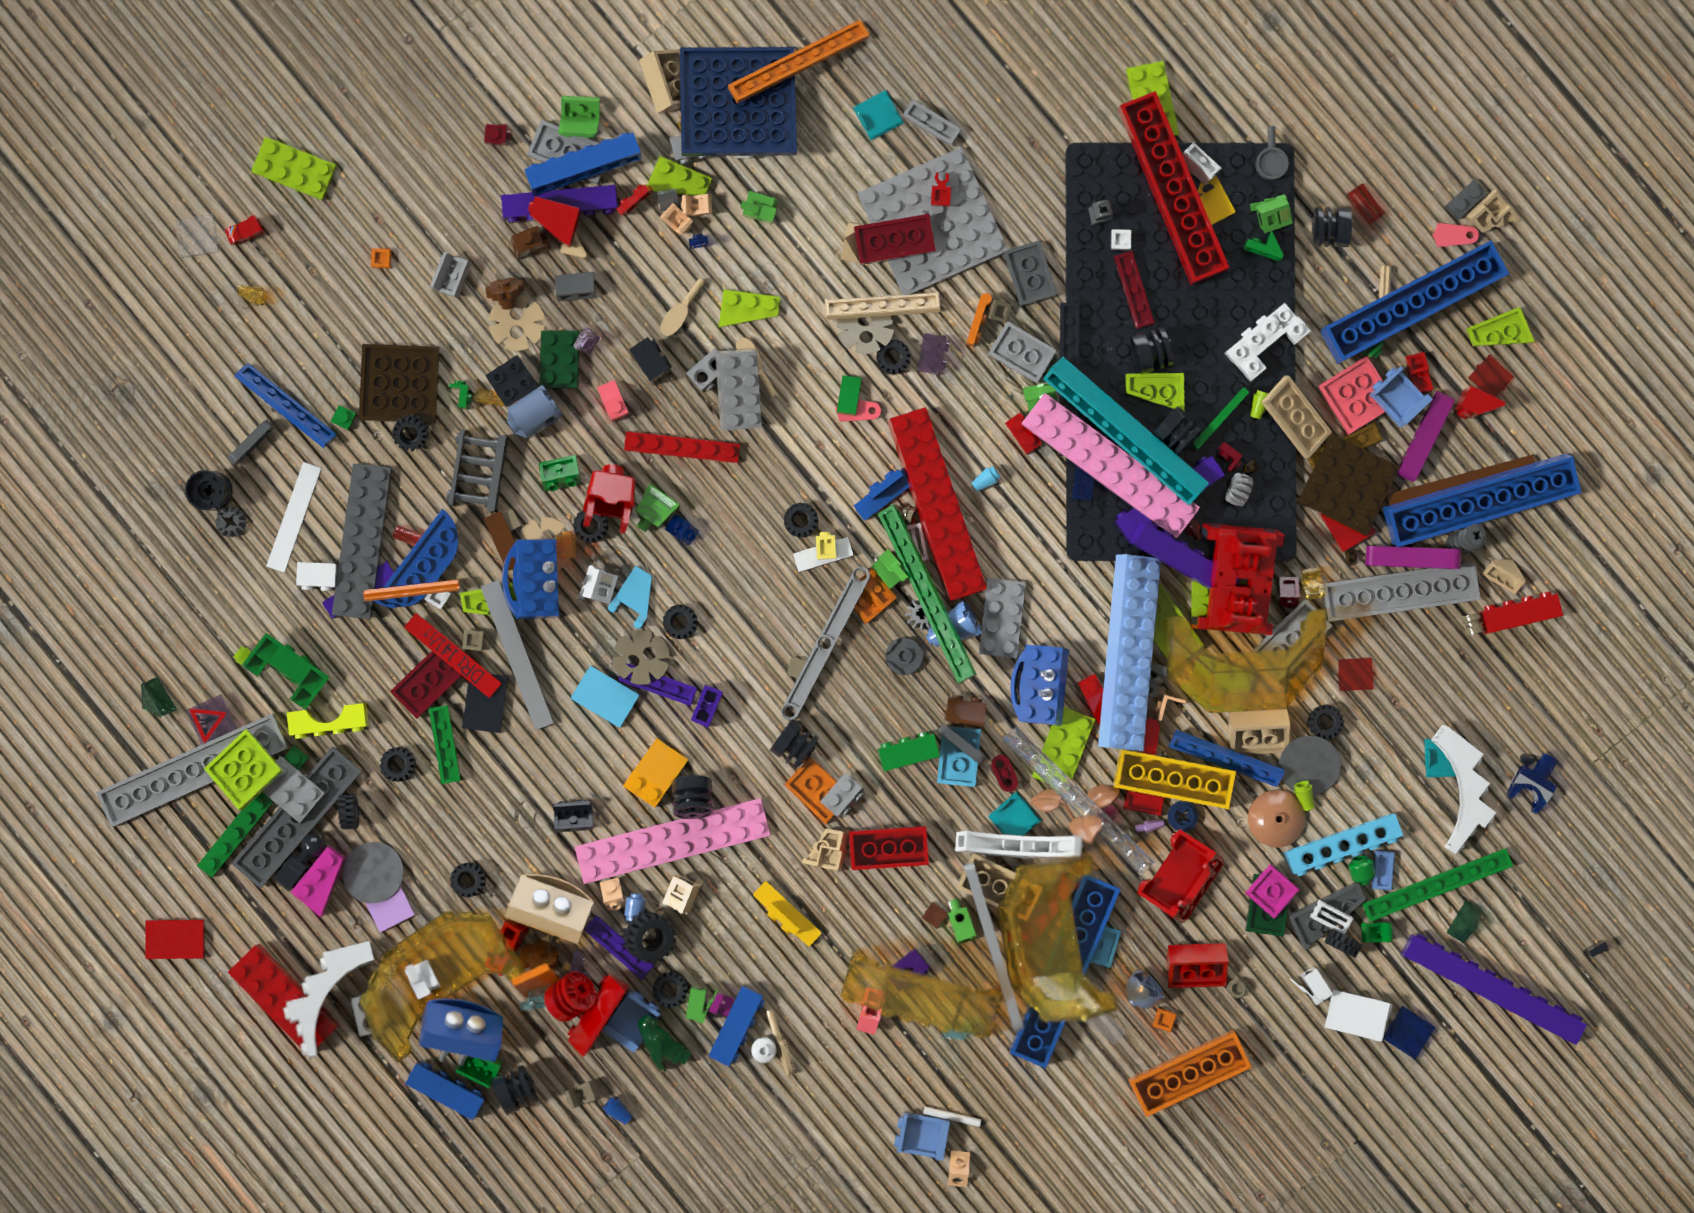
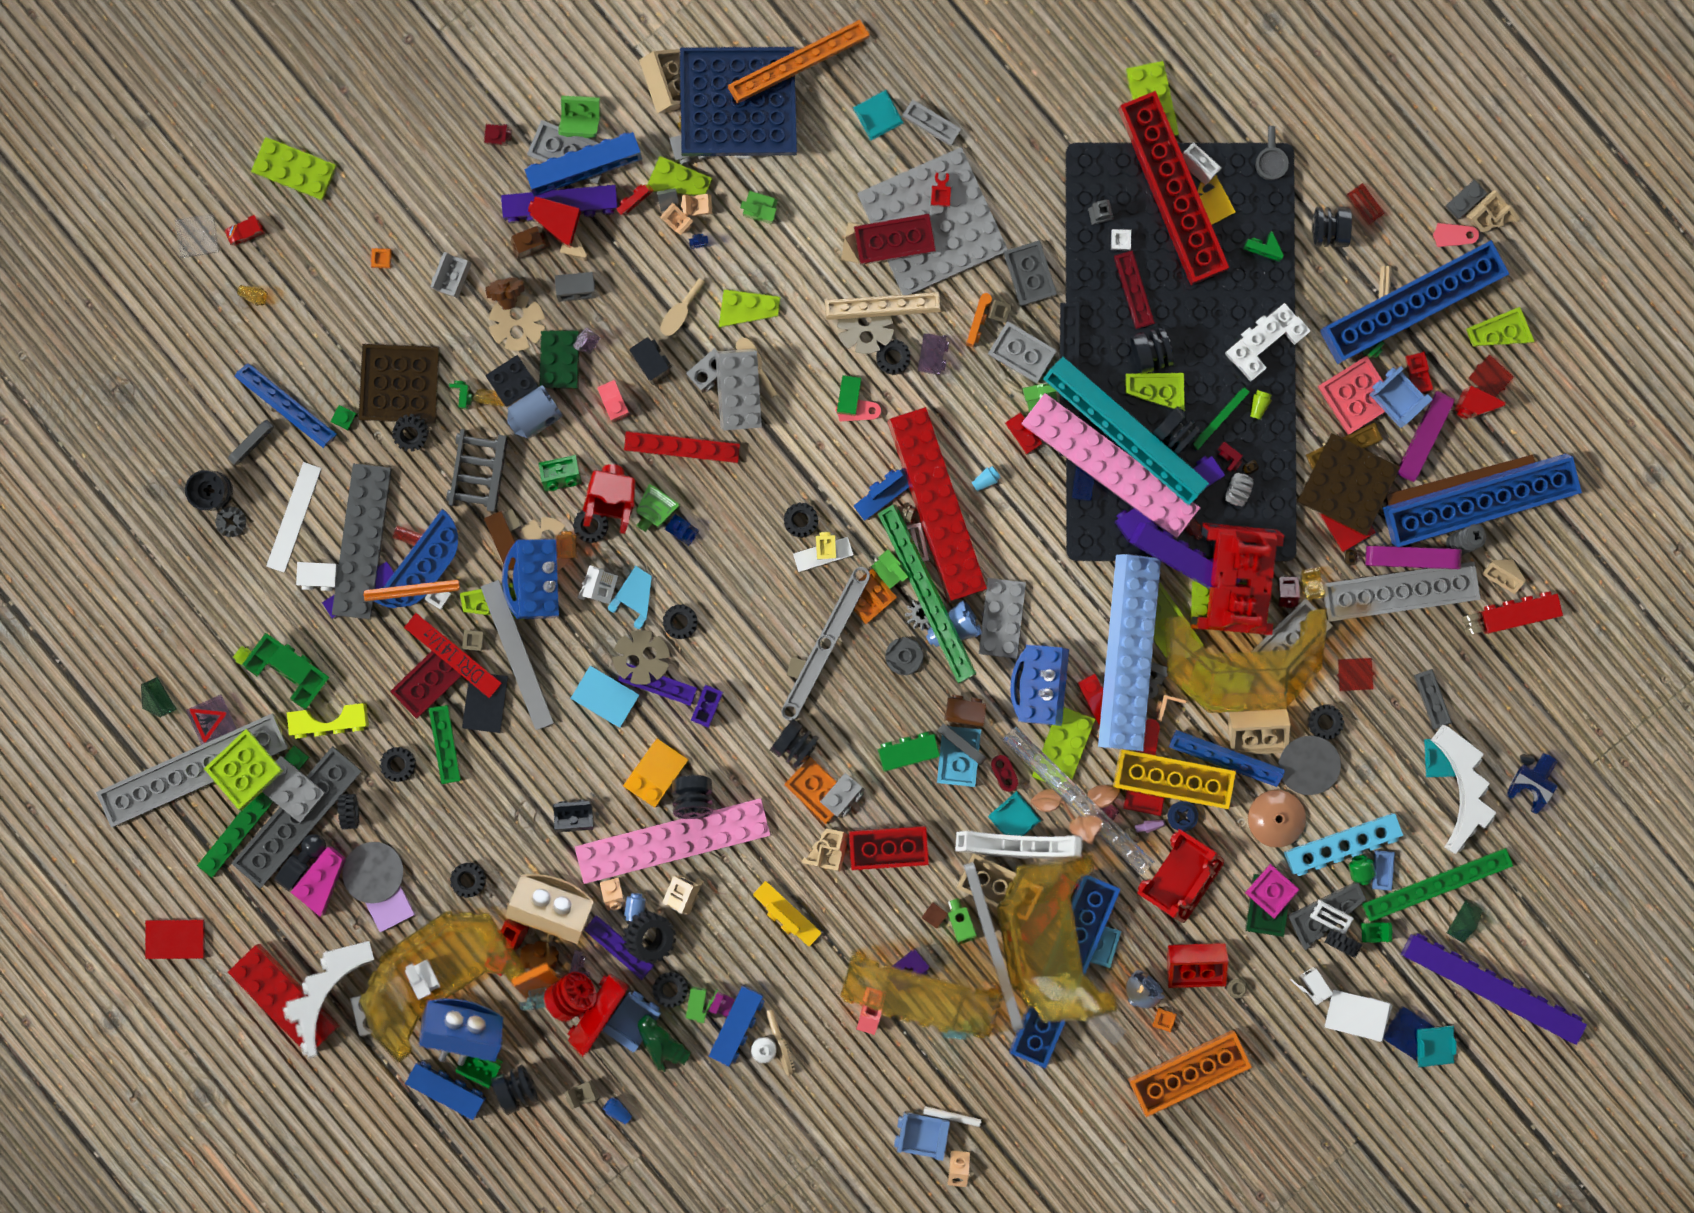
(1273, 213): bright green piece -> none
(1296, 416): tan plate -> none
(1304, 793): lime cone -> none
(1432, 699): none -> dark grey tile
(1436, 1046): none -> teal piece
(1596, 948): black tile -> none

